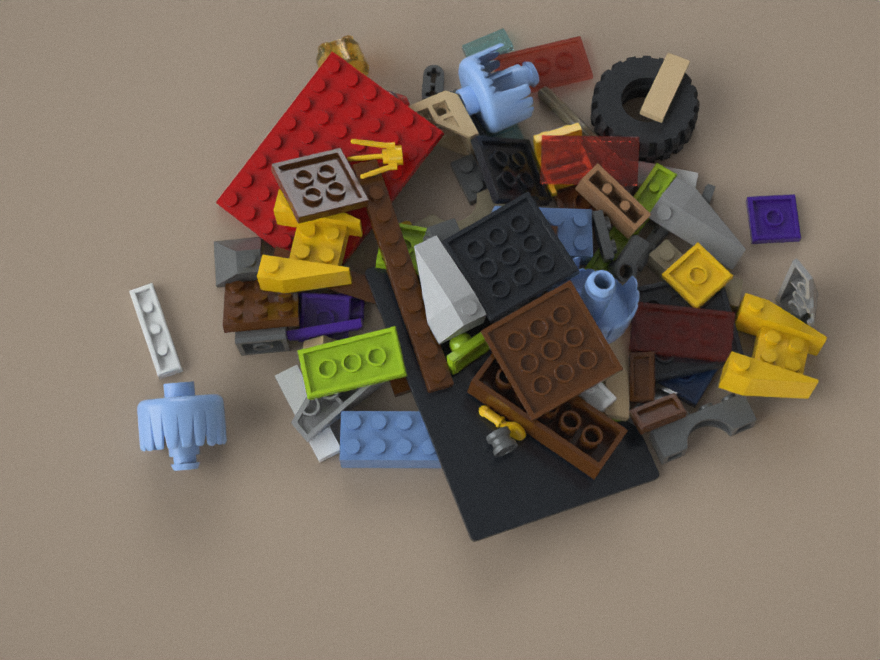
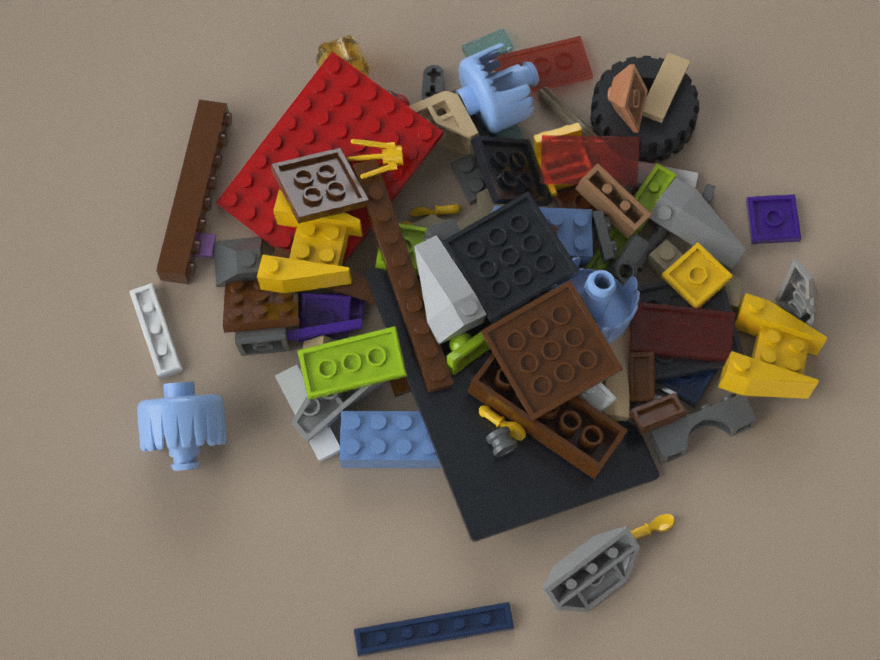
(194, 192): none -> reddish brown brick
(207, 245): none -> medium lavender tile
(433, 629): none -> dark blue tile
(439, 210): none -> yellow piece
(592, 571): none -> light grey wedge
(628, 96): none -> nougat slope
(661, 523): none -> yellow piece

